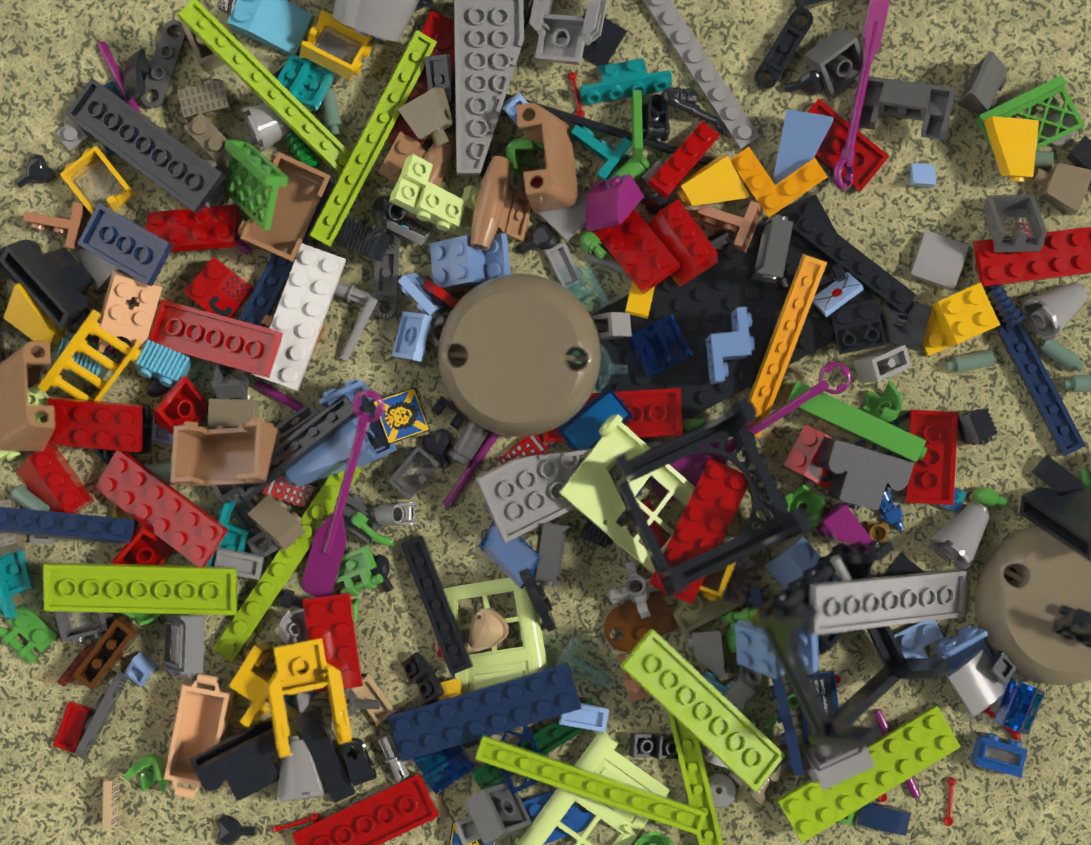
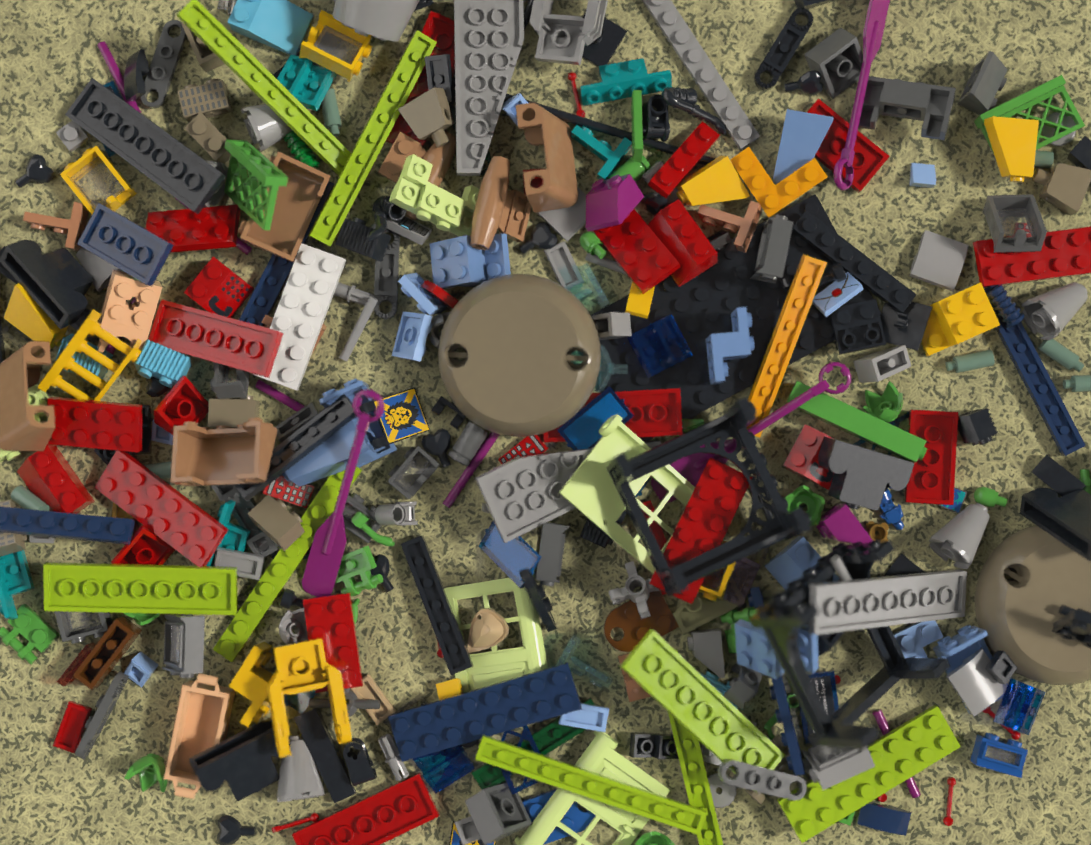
(110, 802): tan tile -> none
(420, 672): black slope -> none
(521, 153): bright green piece -> none
(762, 779): none -> plate

